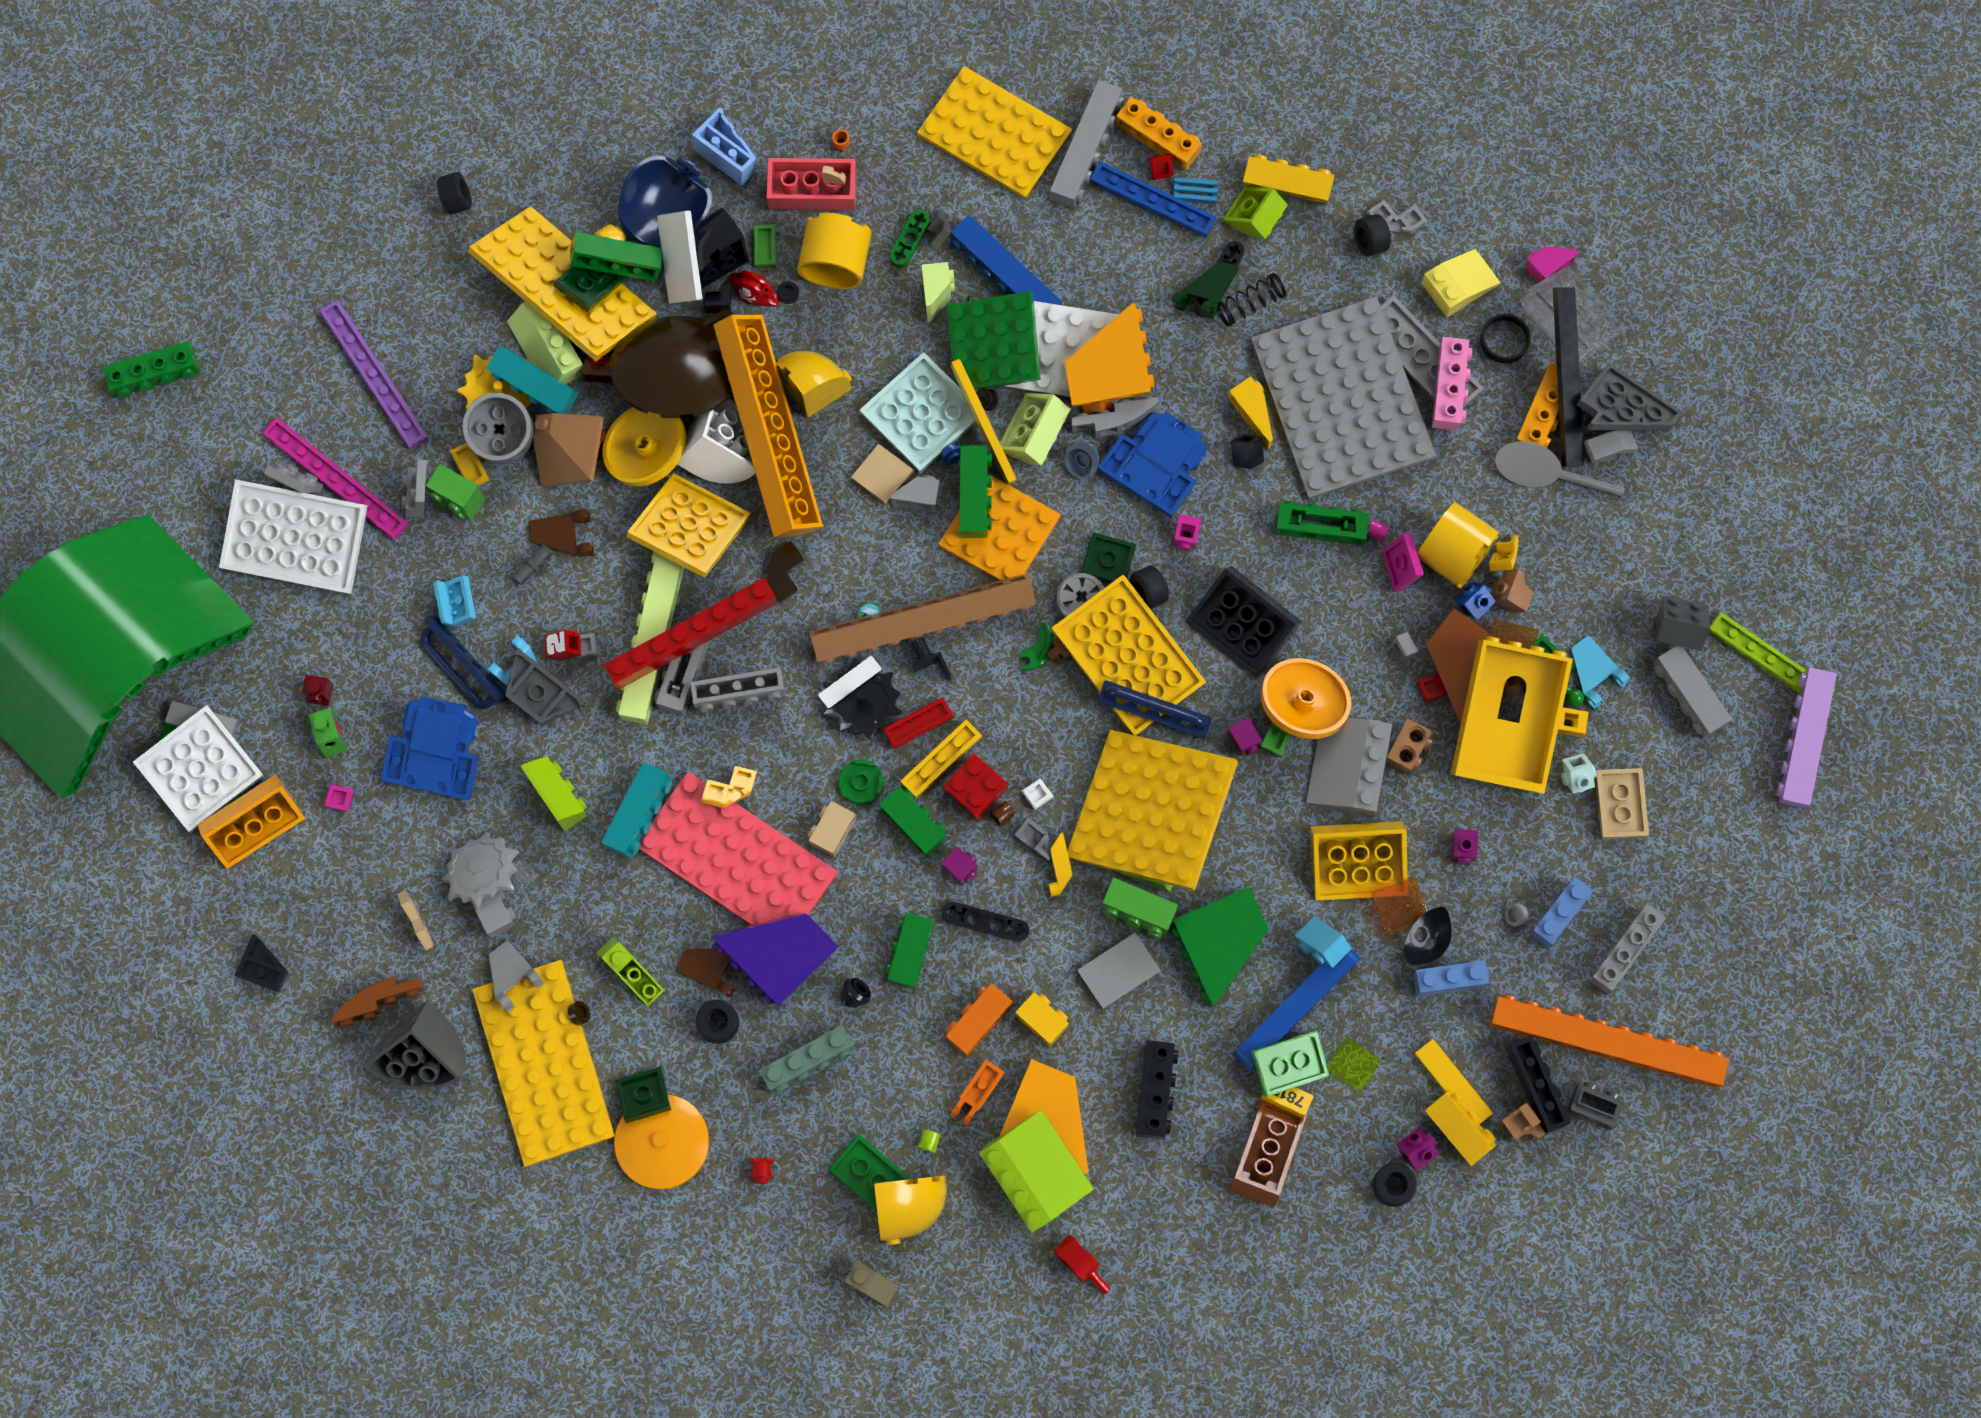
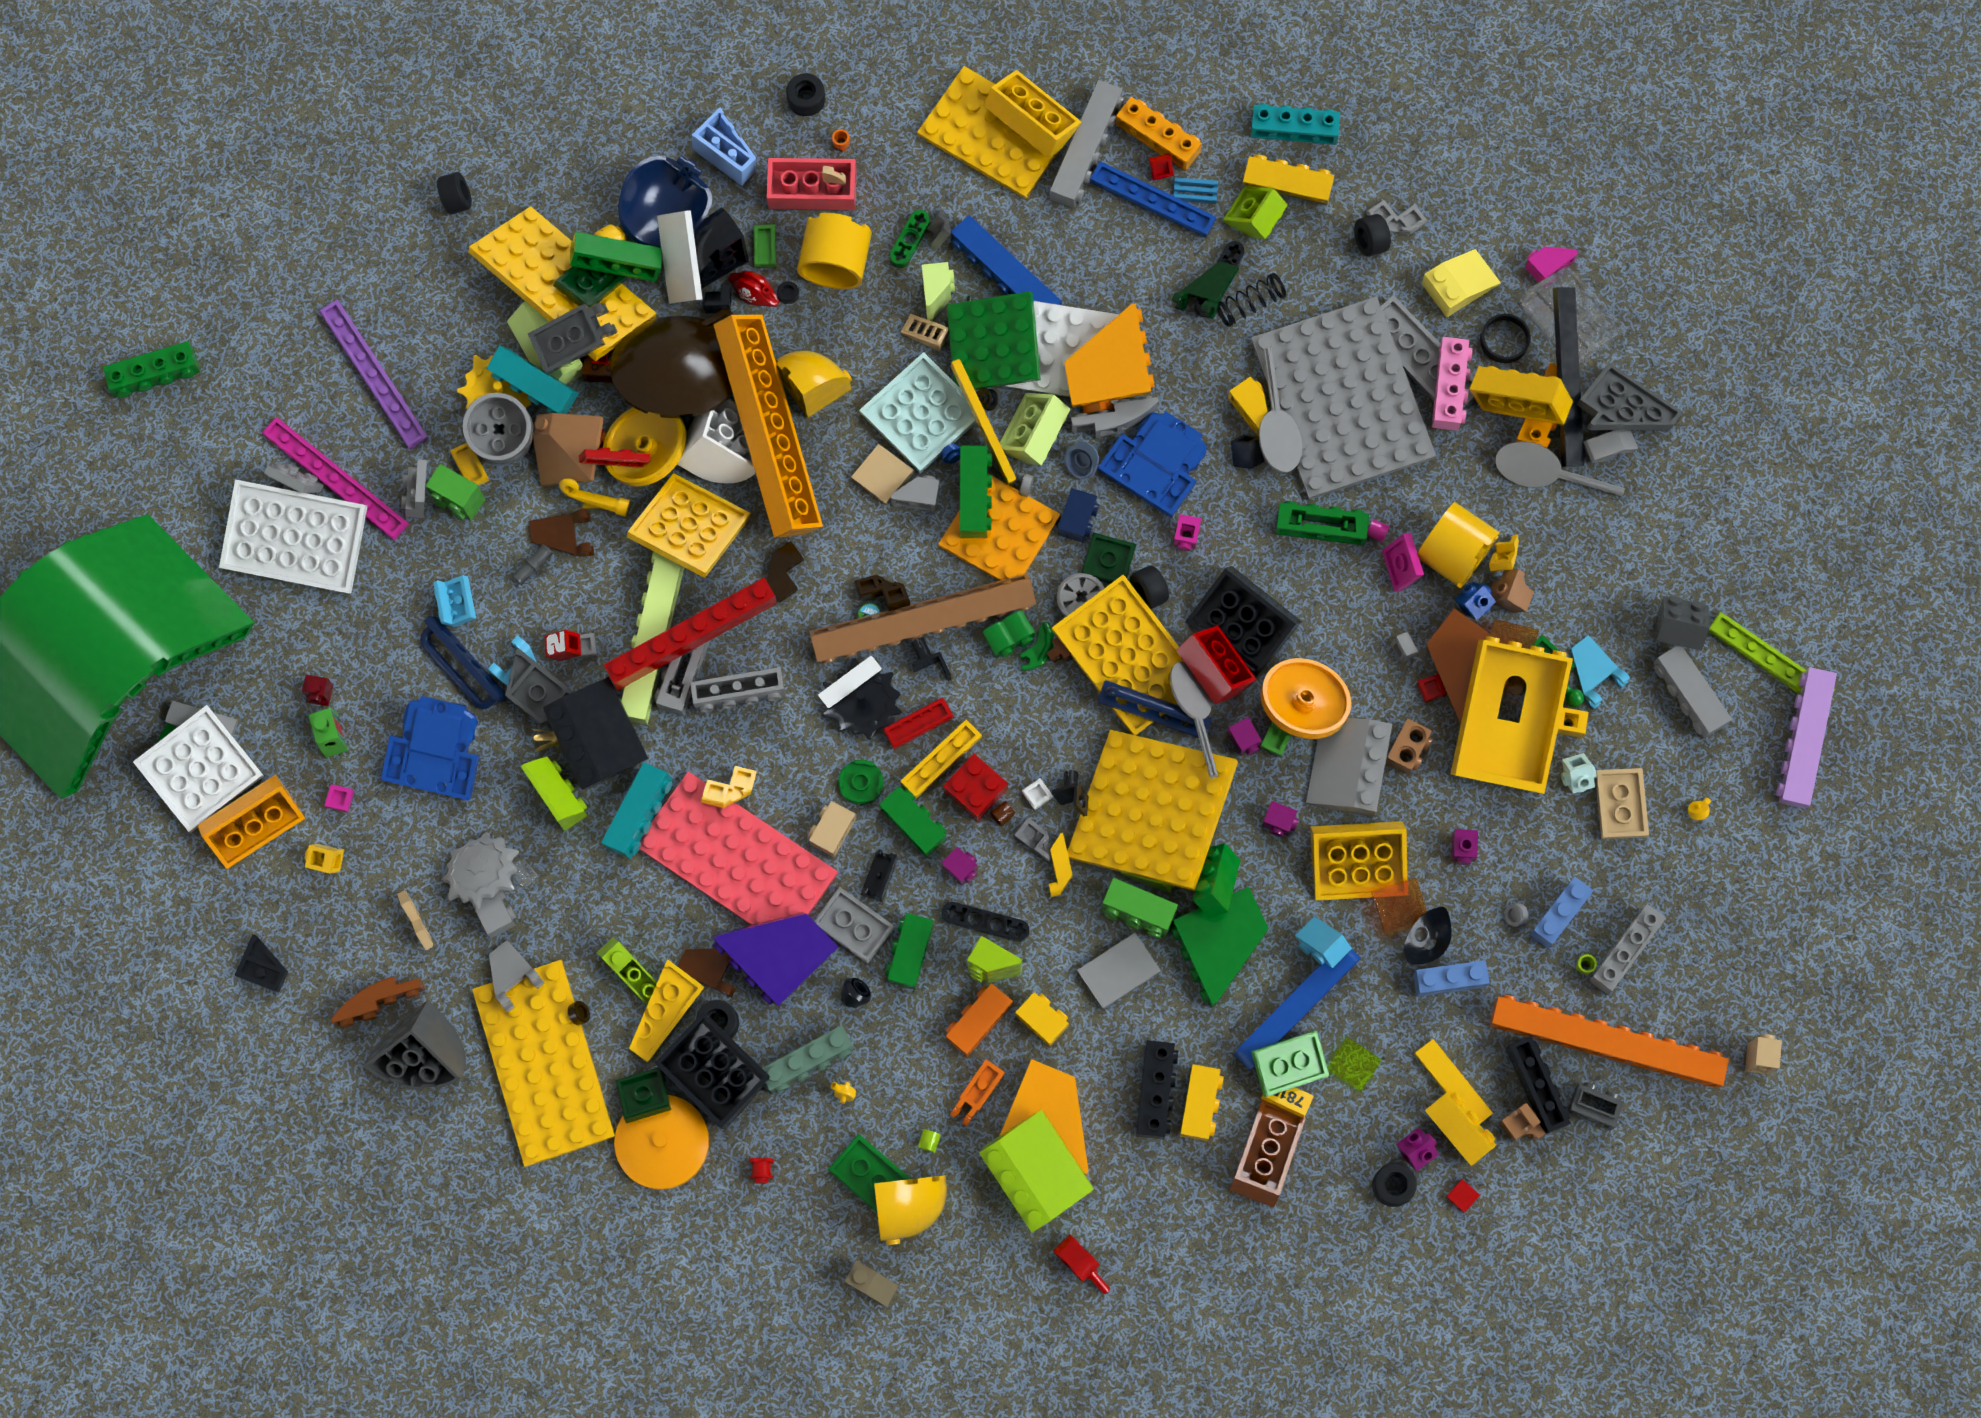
(331, 862): none -> yellow brick
(550, 736): none -> pearl gold piece
(570, 336): none -> dark grey tile
(592, 500): none -> yellow plant
(595, 733): none -> black slope
(623, 457): none -> red plate
(667, 1005): none -> yellow wing
(713, 1071): none -> black slope
(805, 82): none -> black tyre
(843, 1092): none -> yellow piece
(854, 925): none -> light grey tile
(875, 586): none -> dark brown tile
(879, 875): none -> black hinge
(928, 341): none -> tan slope
(992, 963): none -> lime slope
(1009, 634): none -> green brick
(1026, 485): none -> light grey tile
(1031, 113): none -> yellow slope
(1072, 793): none -> black bracket
(1077, 515): none -> dark blue brick
(1196, 704): none -> light grey piece
(1201, 1103): none -> yellow brick
(1216, 664): none -> red brick
(1217, 880): none -> green brick
(1278, 432): none -> light grey piece
(1280, 819): none -> magenta brick
(1295, 124): none -> teal brick
(1462, 1196): none -> red tile
(1521, 394): none -> yellow brick
(1588, 959): none -> lime hose
(1699, 809): none -> yellow piece
(1763, 1054): none -> tan brick

